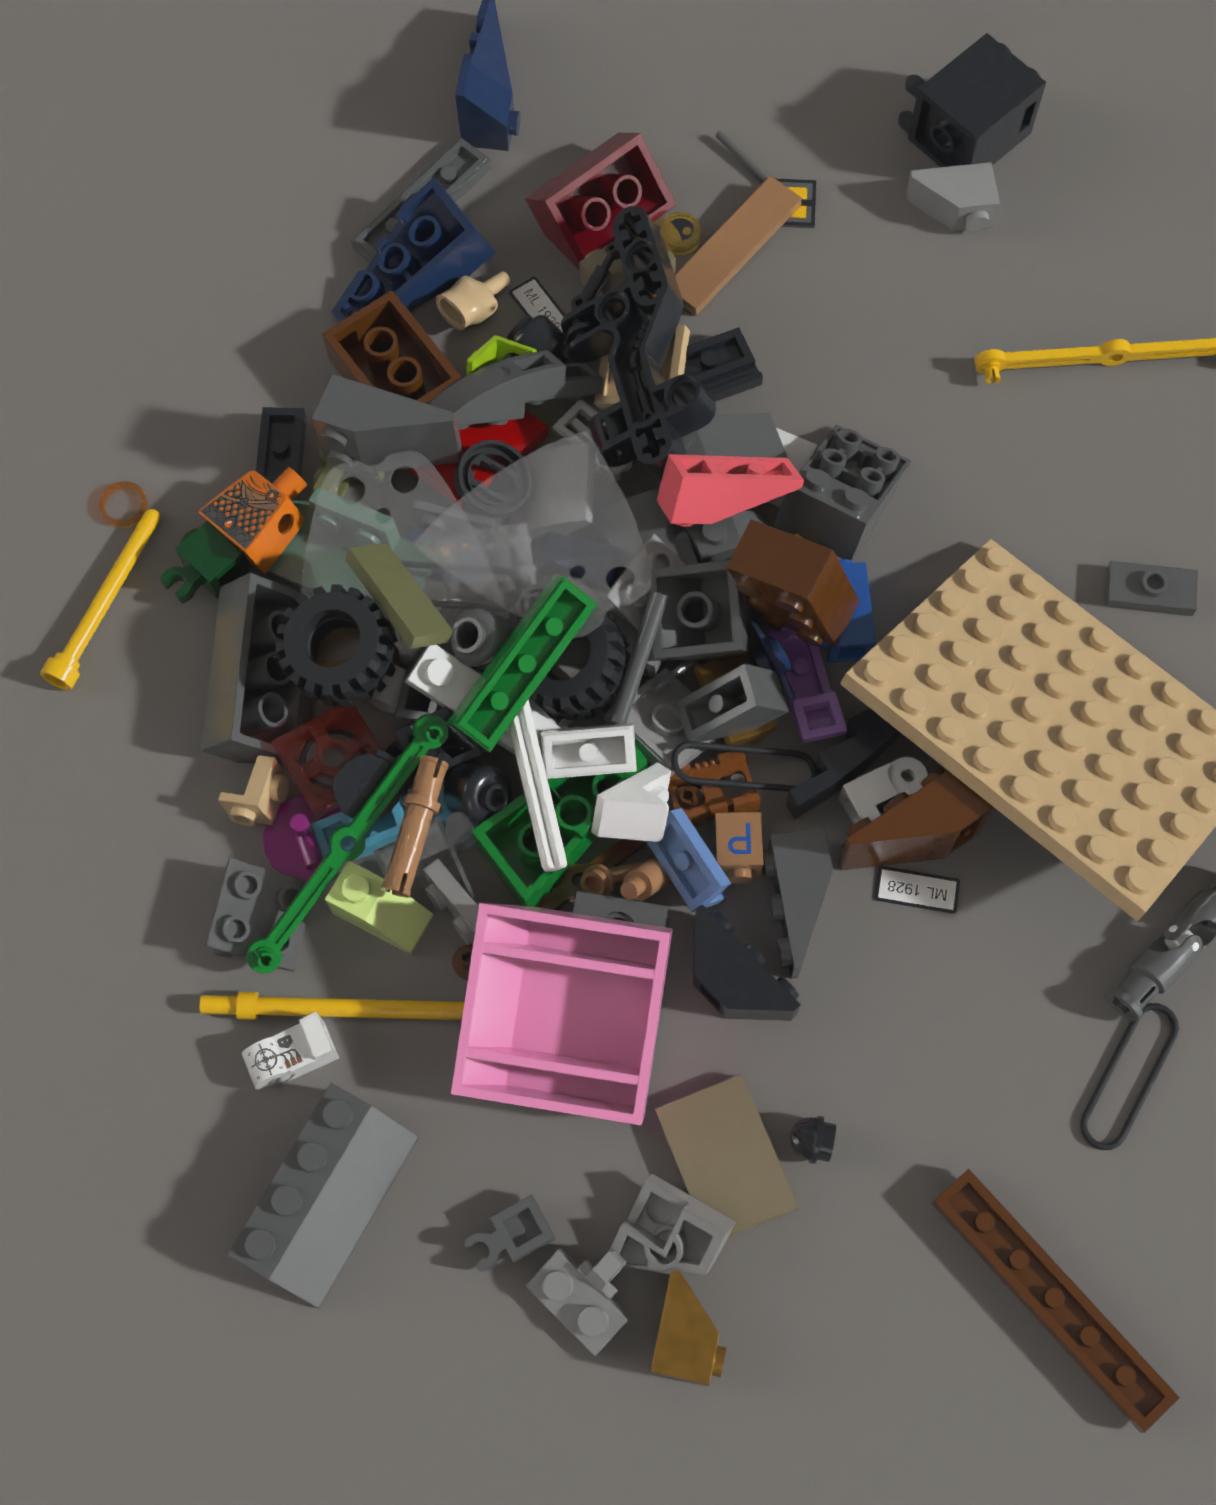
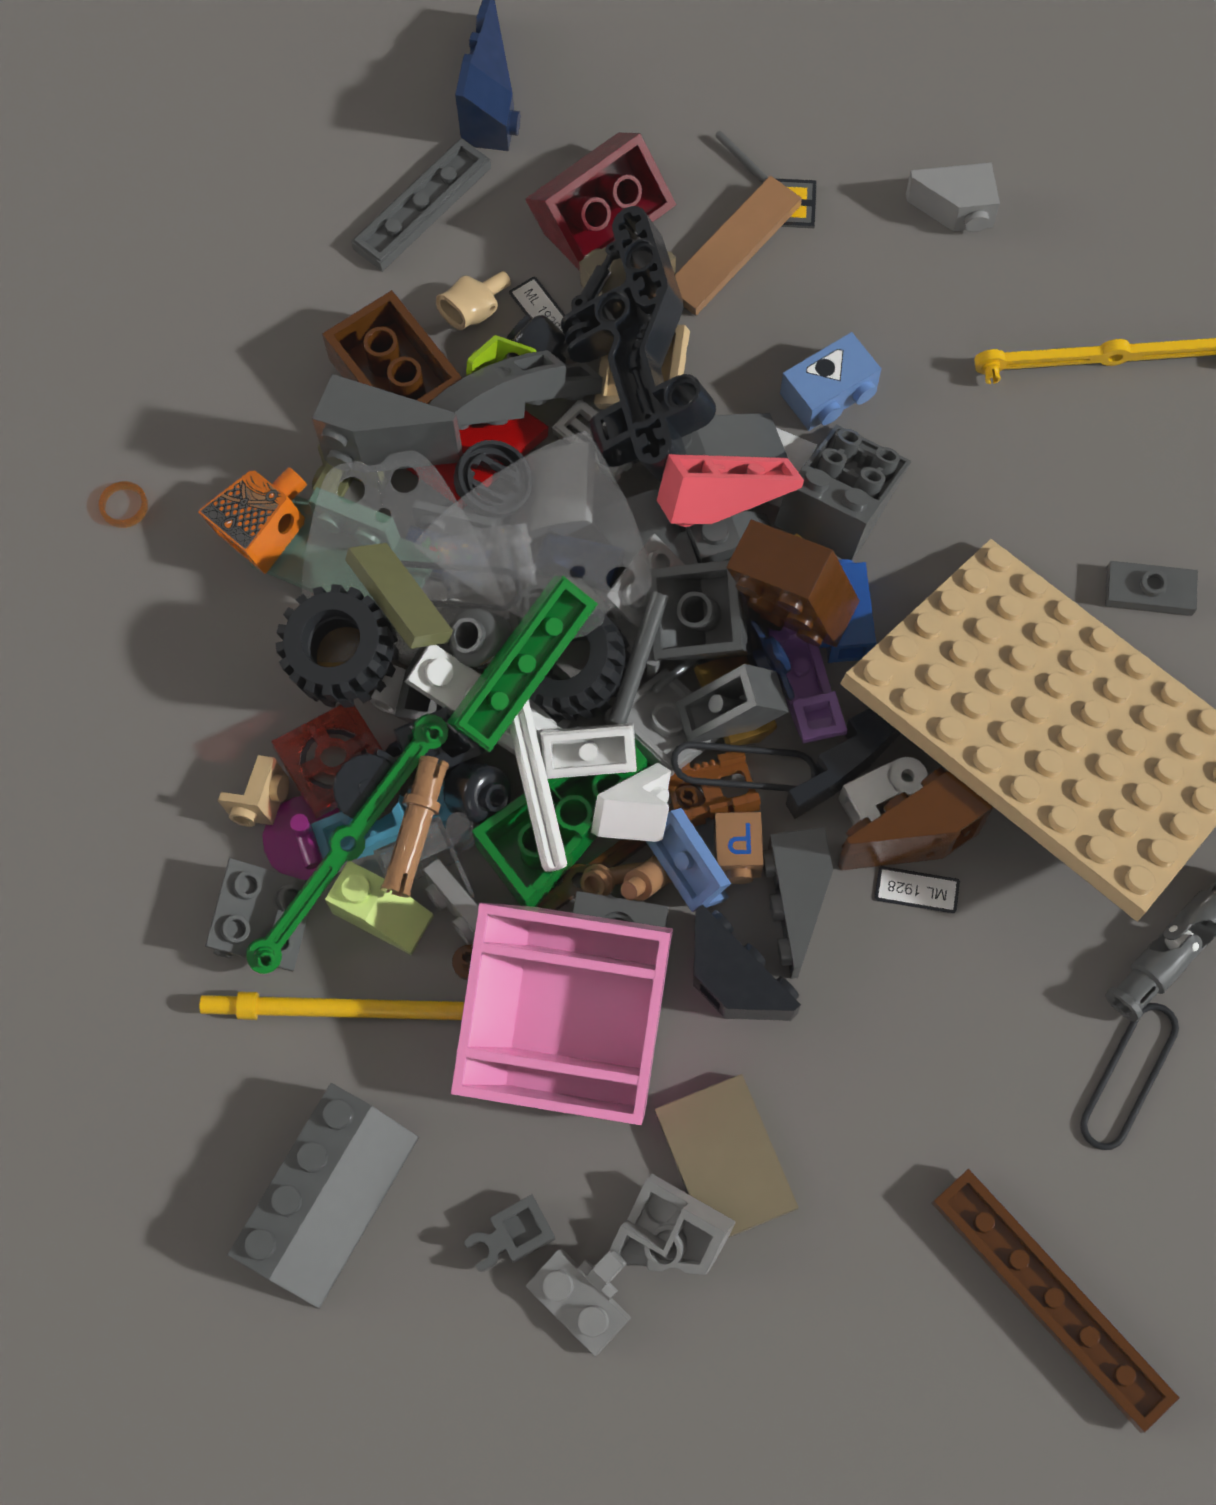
(63, 668): yellow piece -> none
(206, 561): dark green brick -> none
(247, 688): dark grey slope -> none
(281, 441): black plate -> none
(290, 1053): white leg -> none
(421, 255): dark blue wedge -> none
(680, 233): clear yellow tile -> none
(686, 1337): pearl gold slope -> none
(723, 364): black plate -> none
(813, 1139): black plate -> none
(830, 382): none -> medium blue brick
(973, 106): black container -> none

